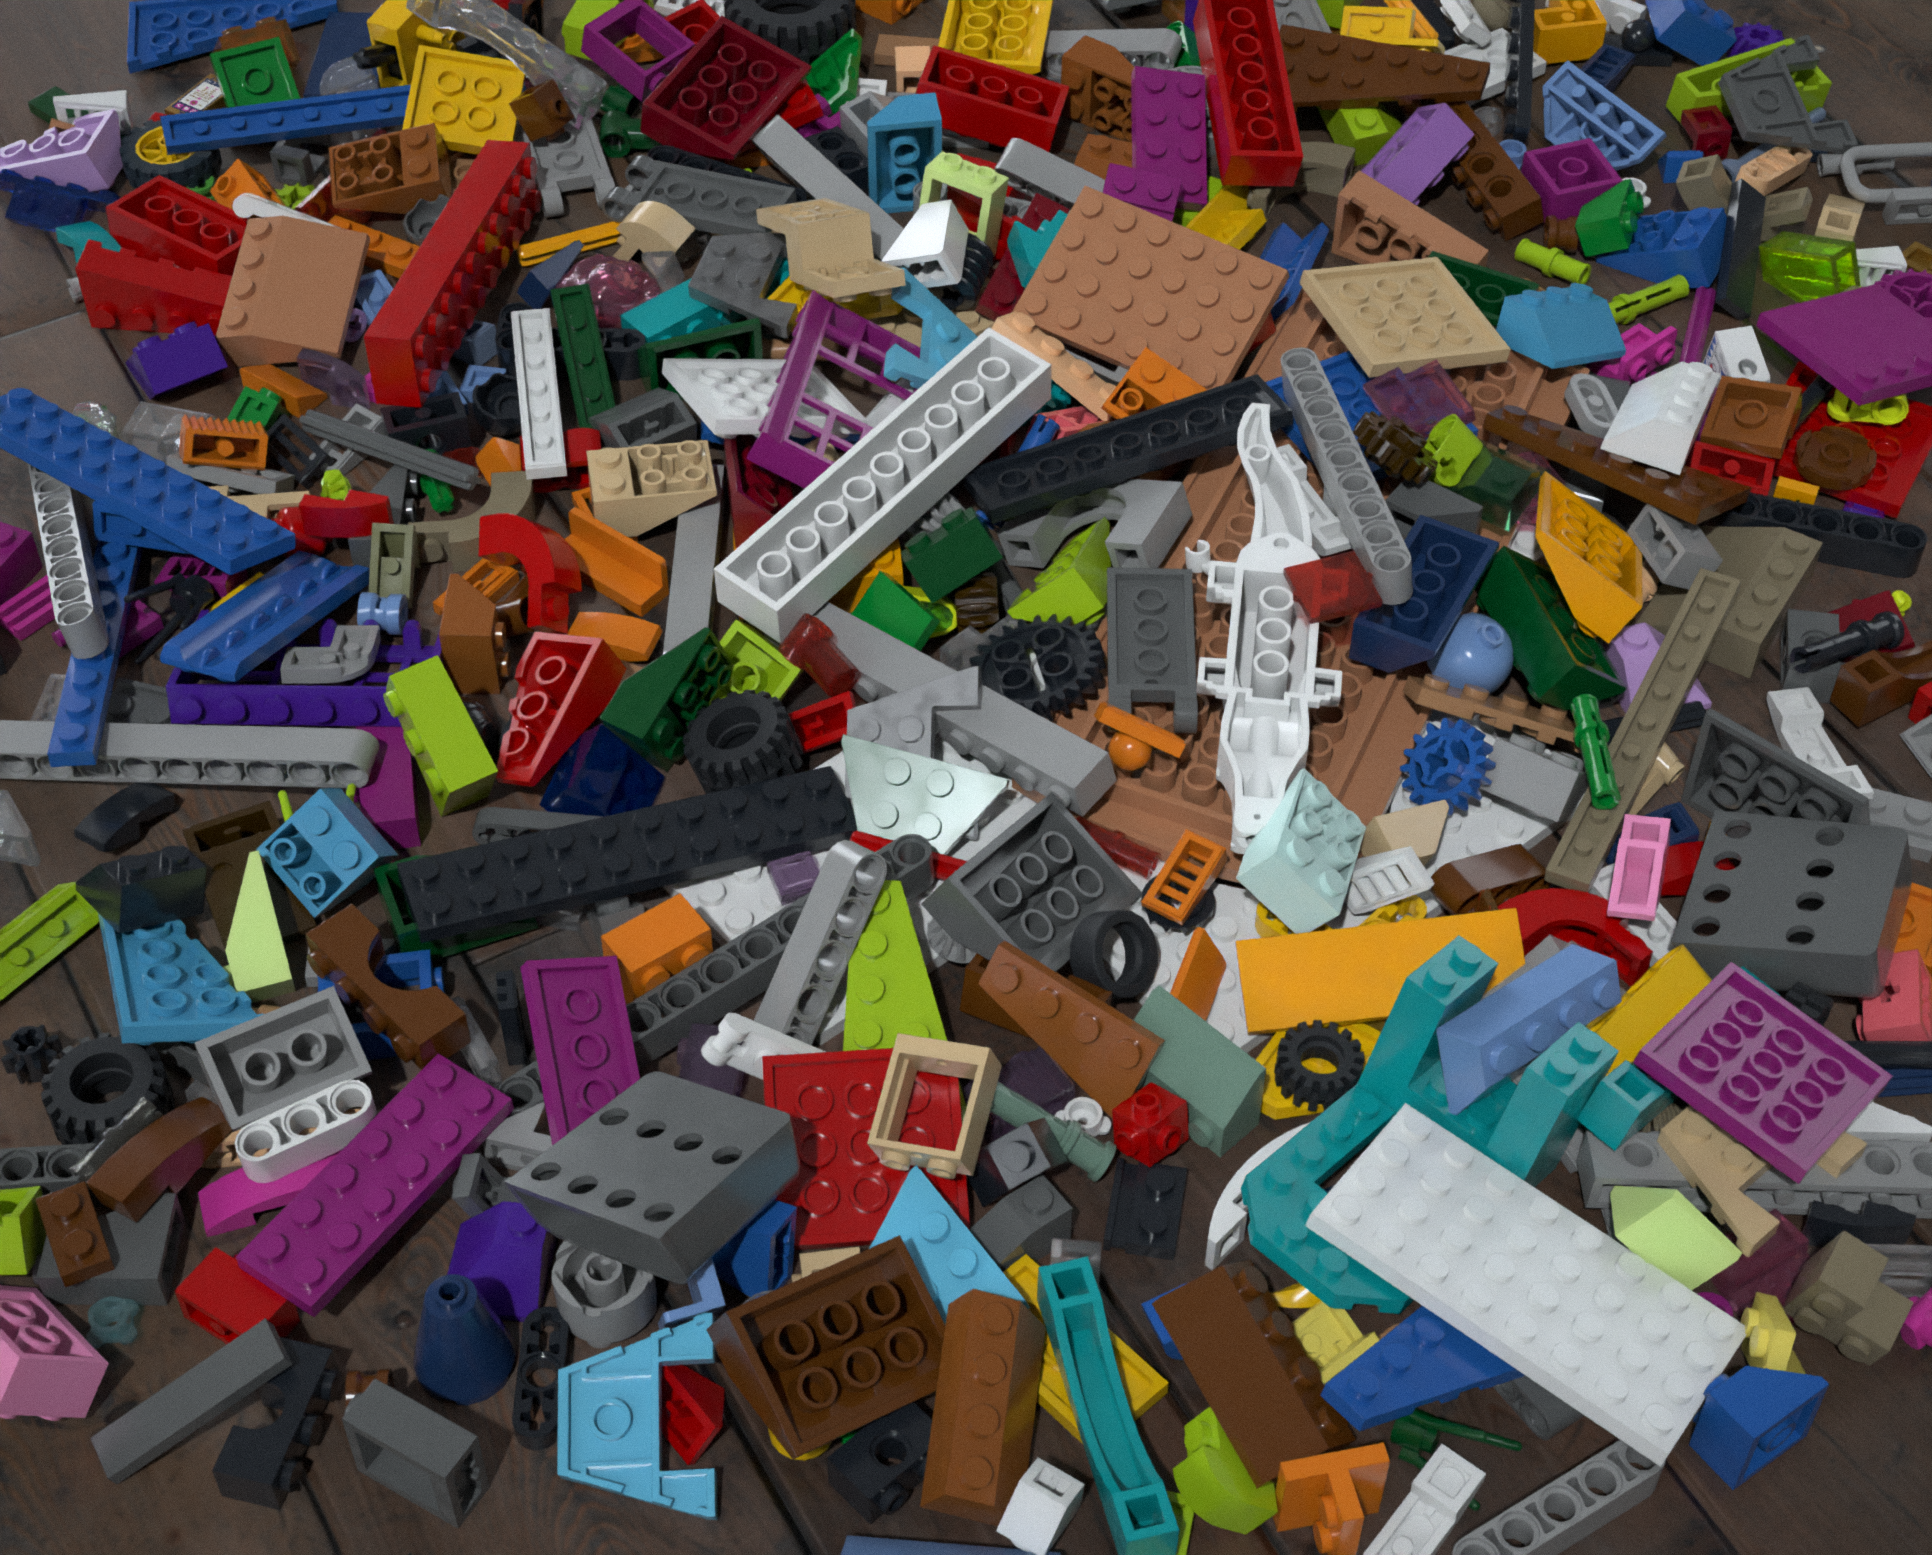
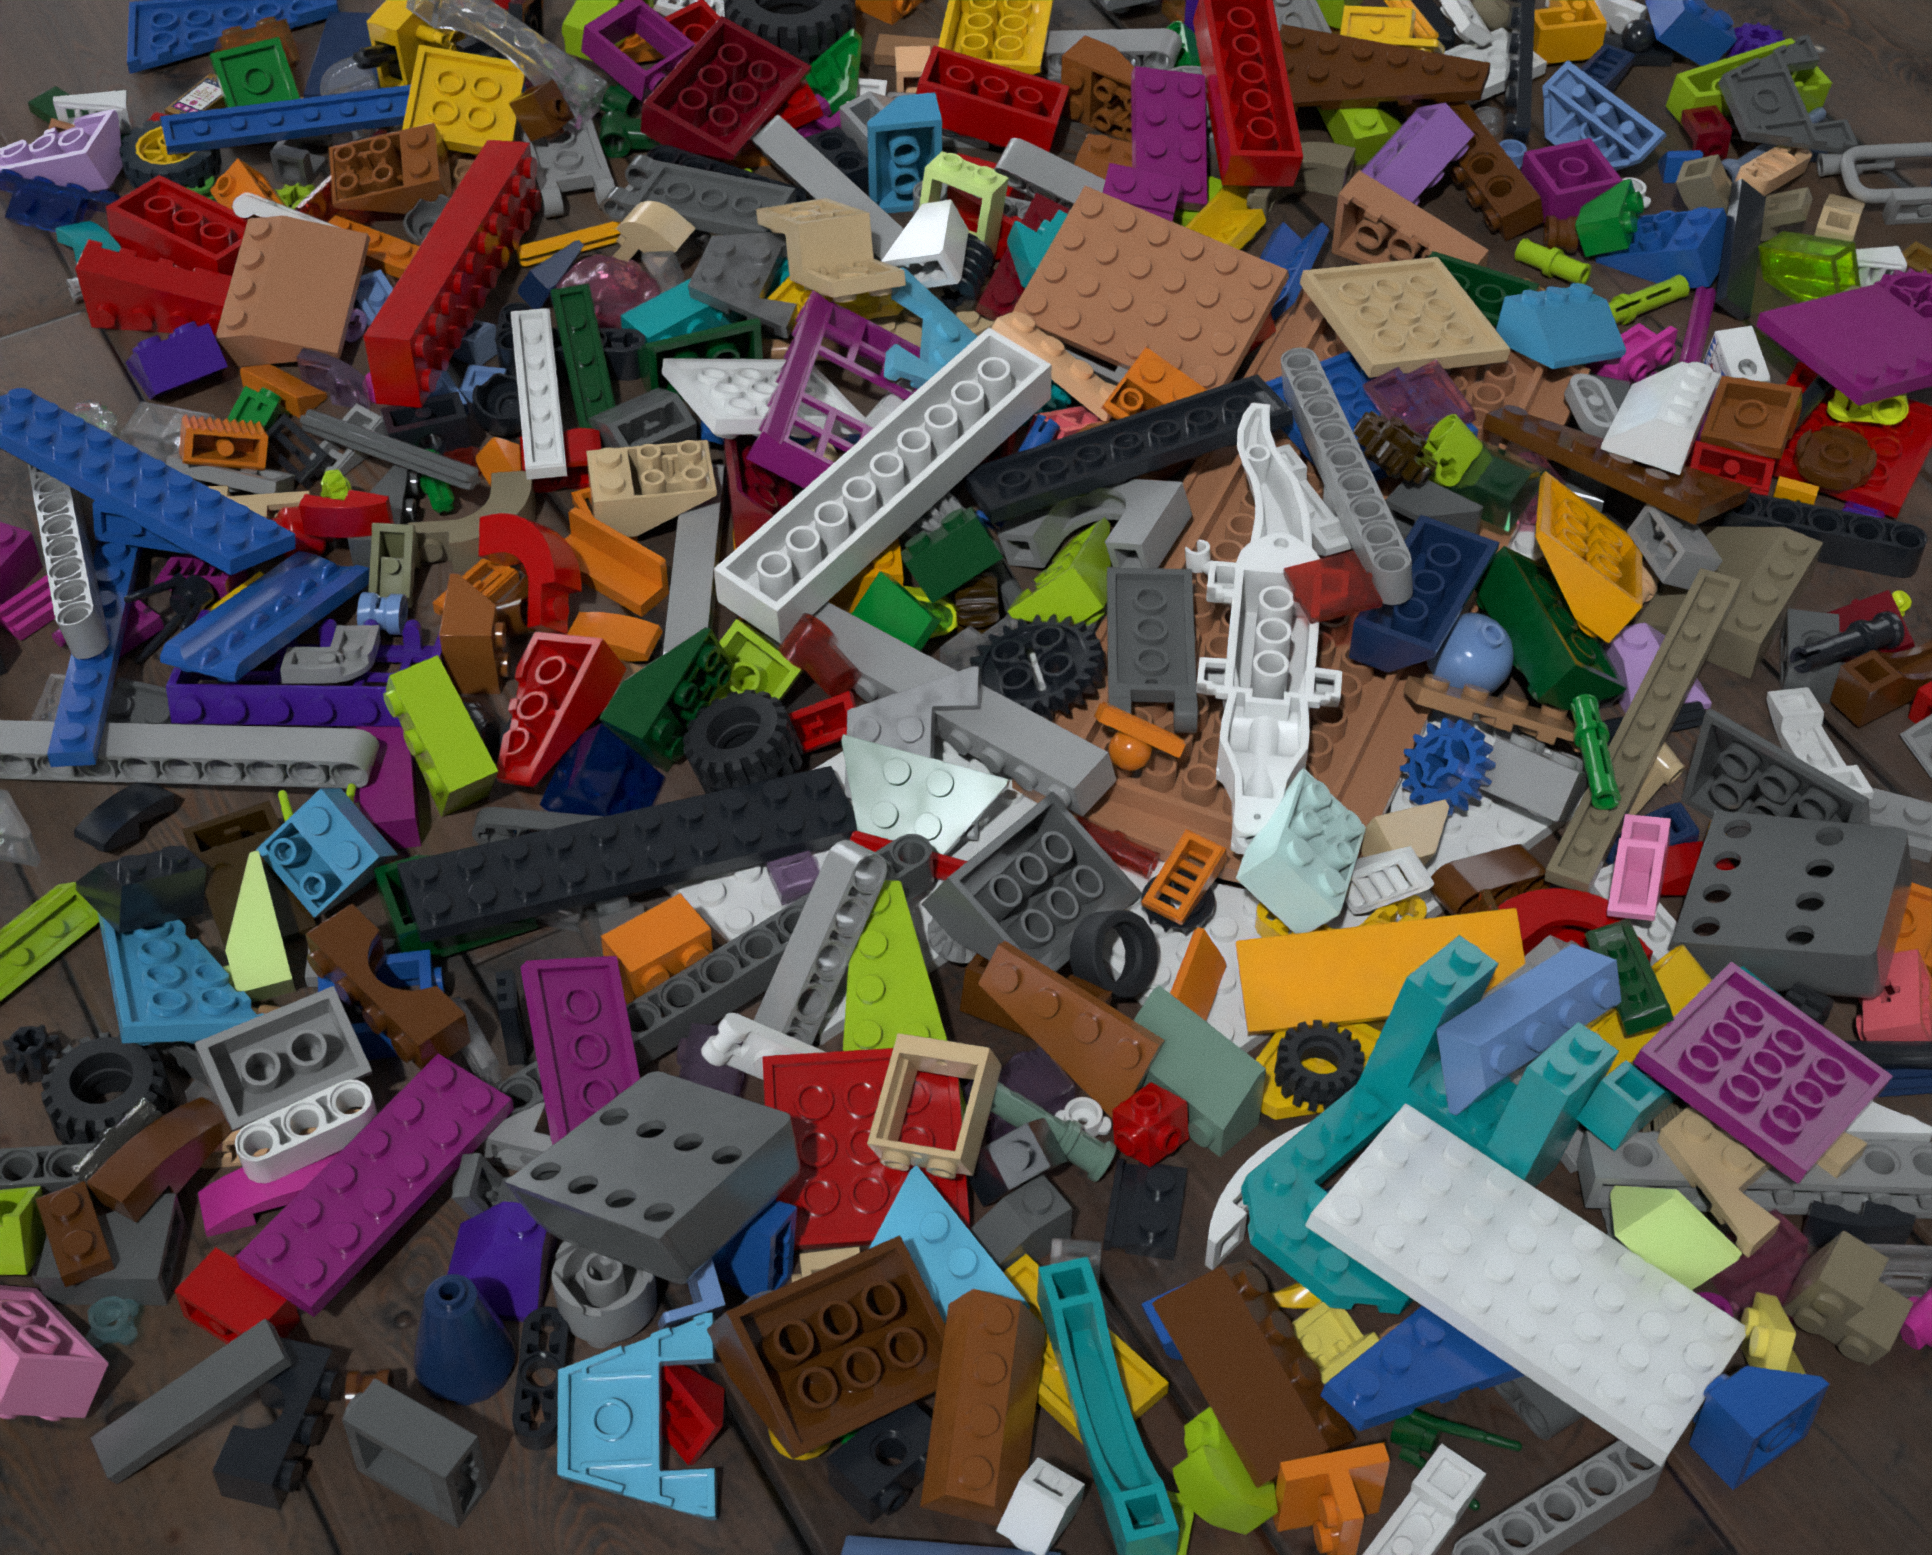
(1641, 994): none -> dark green tile

